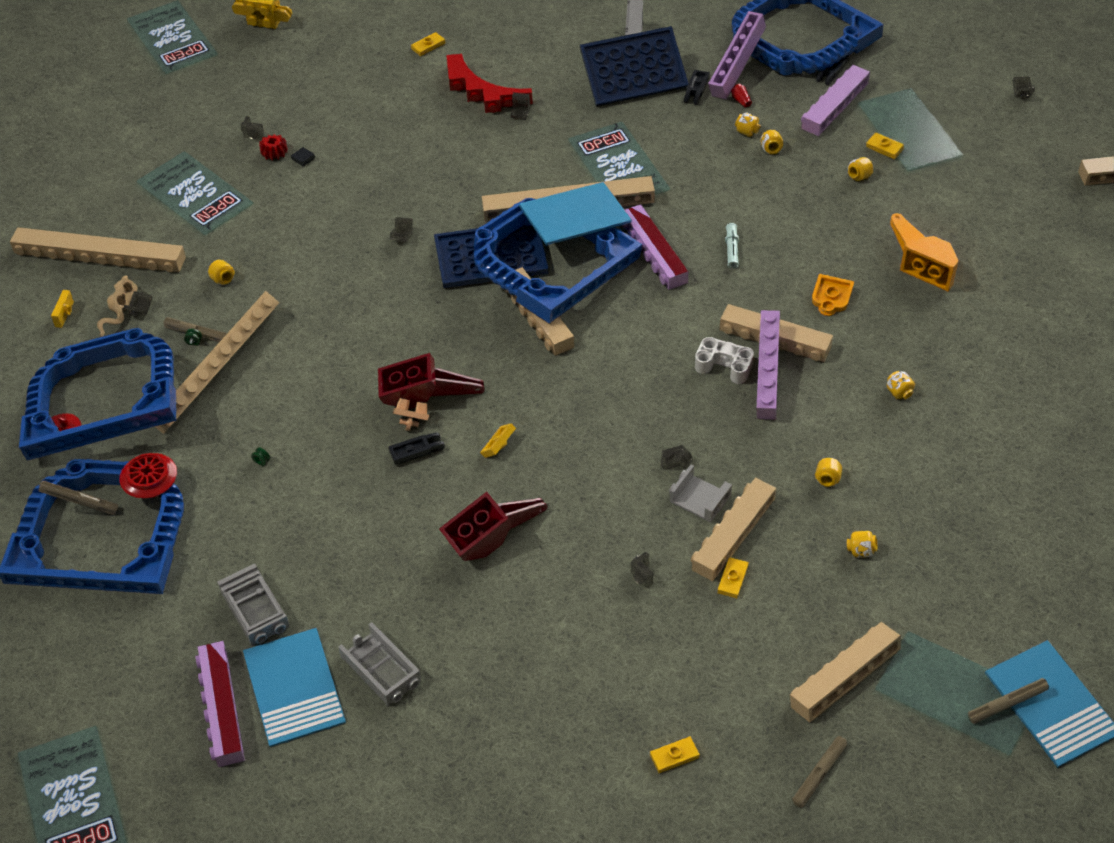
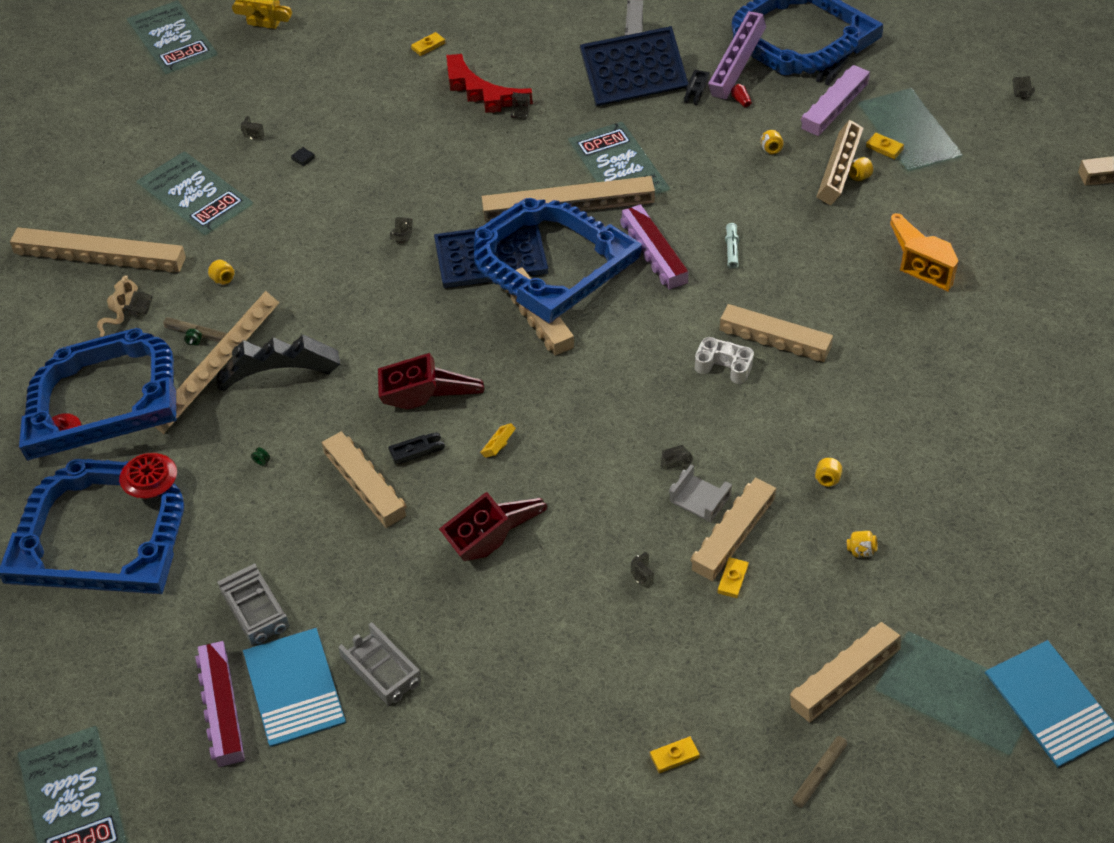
(62, 309): yellow plate -> none
(78, 497): dark tan axle -> none
(273, 147): red gear -> none
(277, 354): none -> black arch
(364, 479): none -> tan brick
(402, 409): light nougat hips -> none
(575, 213): dark azure piece -> none
(747, 124): yellow head -> none
(768, 365): lavender brick -> none
(831, 294): light orange plate -> none
(840, 162): none -> tan brick
(900, 385): yellow head -> none
(1008, 700): dark tan axle -> none

